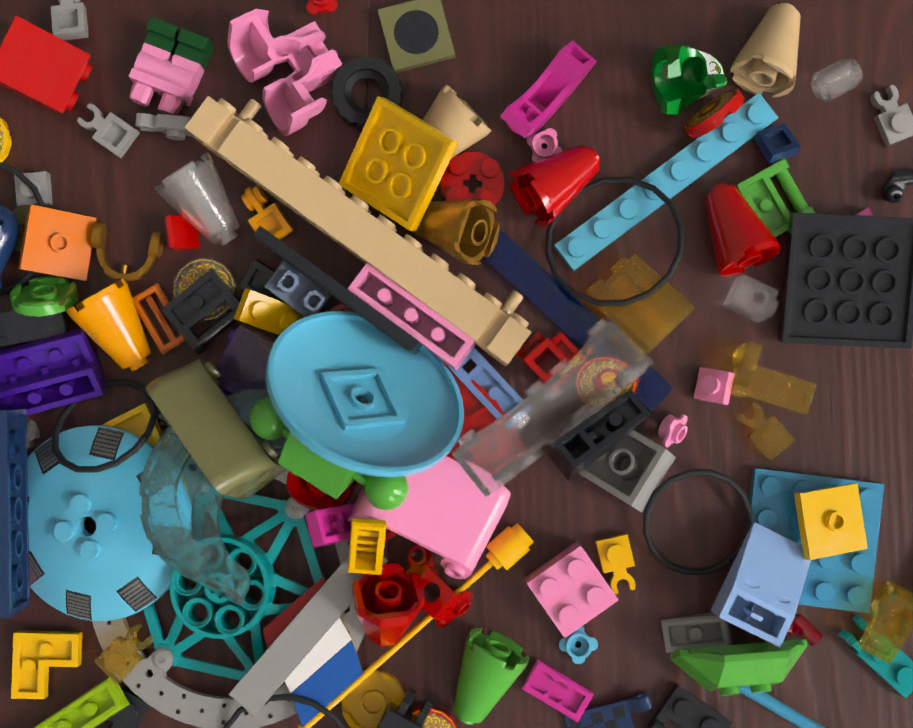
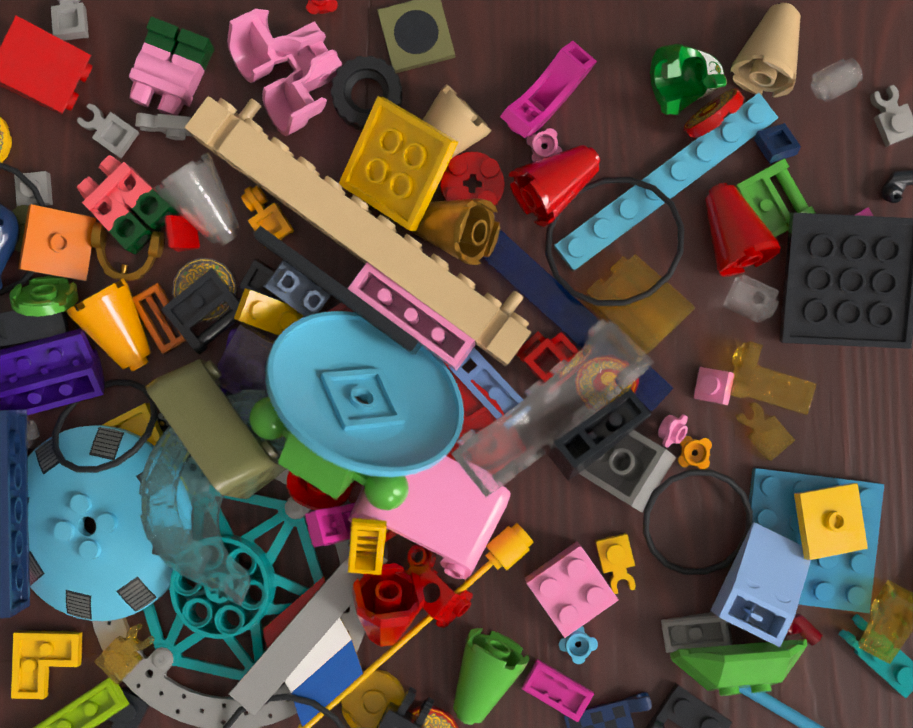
(115, 198): none -> hips
(701, 460): none -> light orange plate

